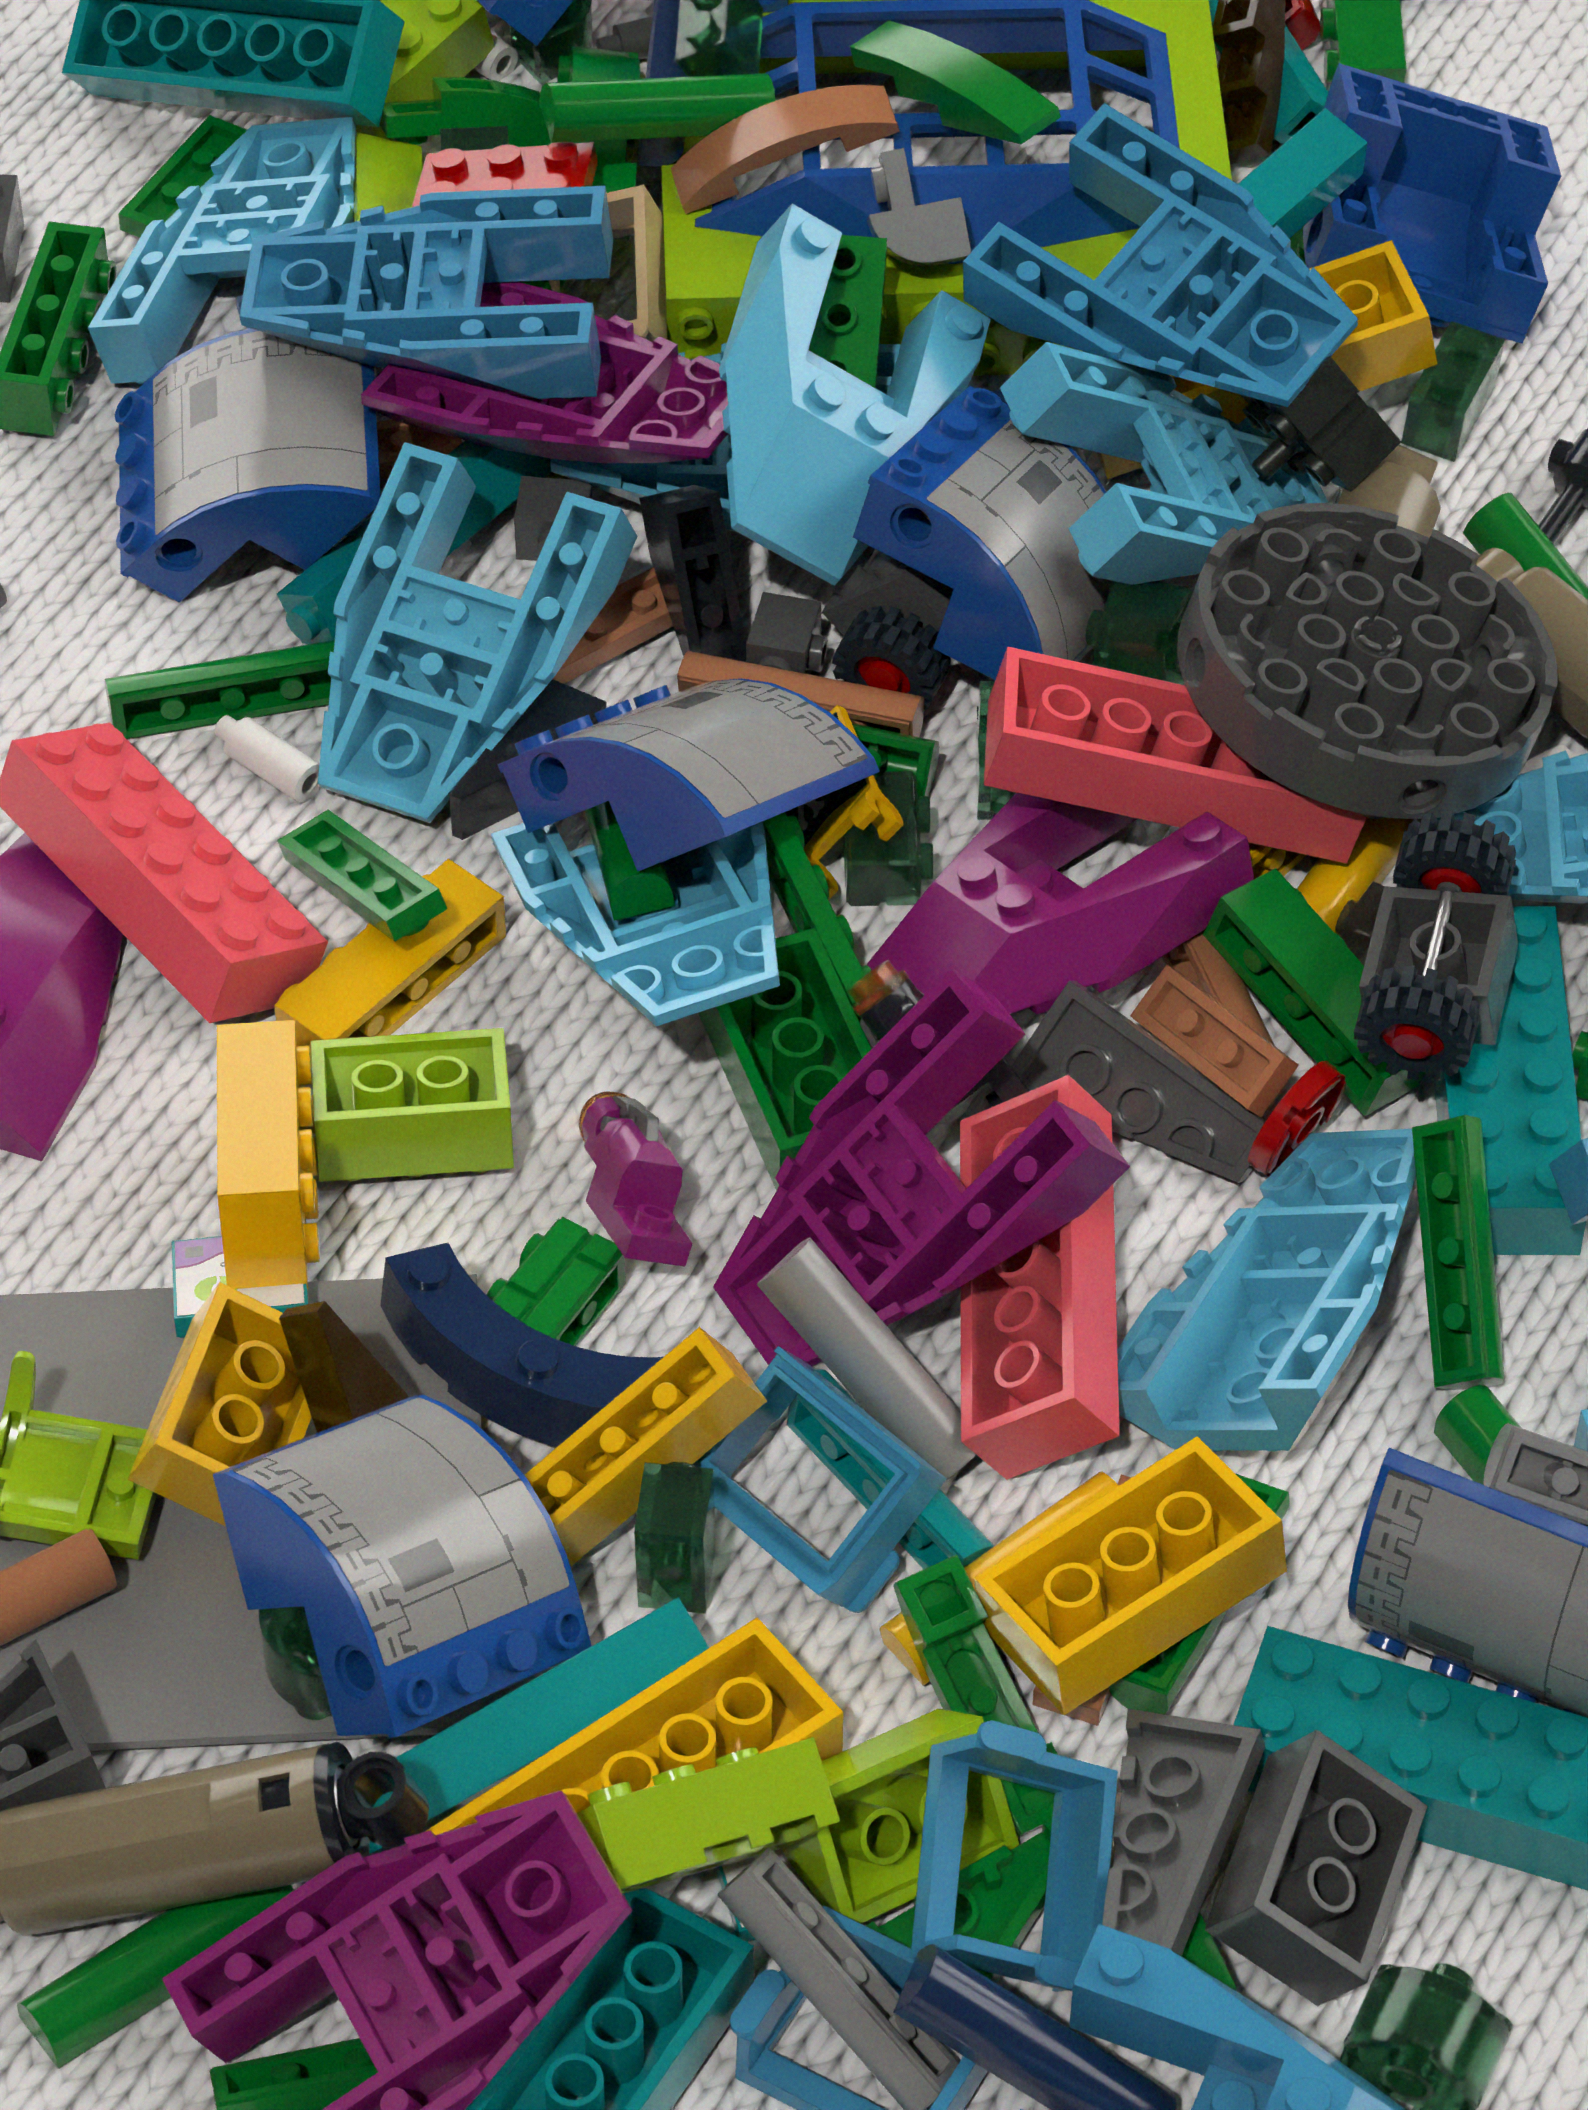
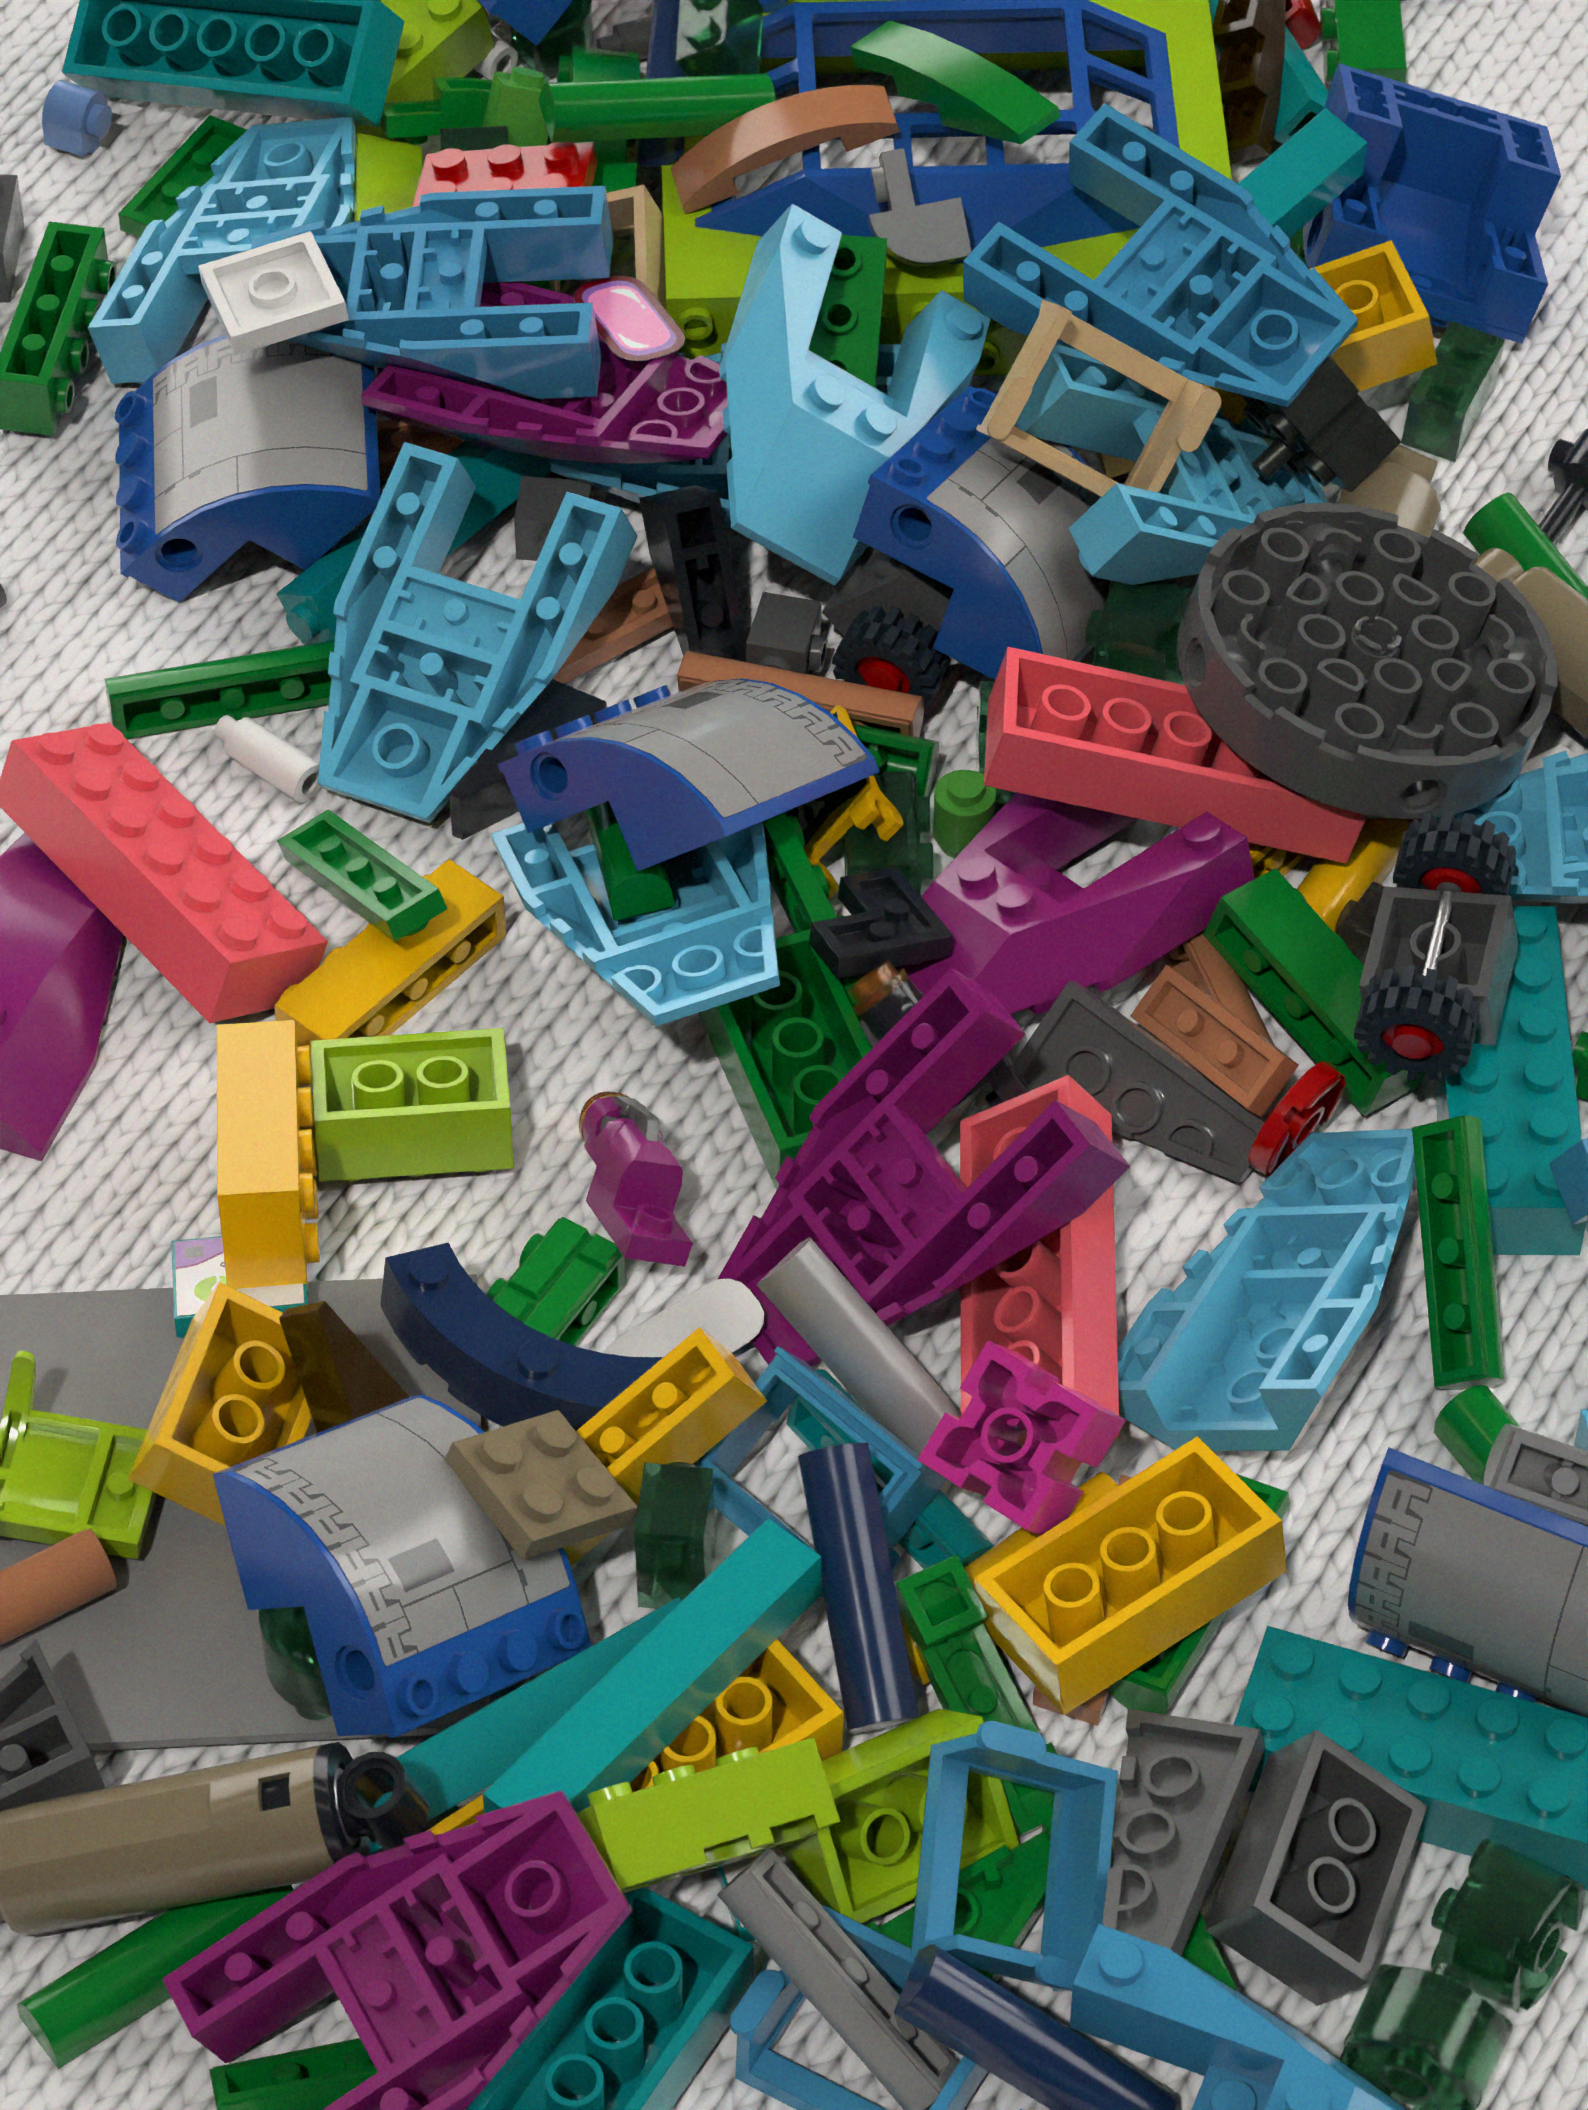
(75, 118): none -> medium blue plate
(273, 293): none -> white plate
(515, 104): none -> bright green brick
(540, 1484): none -> dark tan plate
(631, 318): none -> sticker
(669, 1673): none -> teal brick
(720, 1308): none -> white sticker
(858, 1587): none -> dark blue brick
(885, 924): none -> black plate
(961, 809): none -> bright green brick
(982, 1448): none -> dark pink brick
(1179, 428): none -> tan piece
(1507, 1924): none -> clear green brick

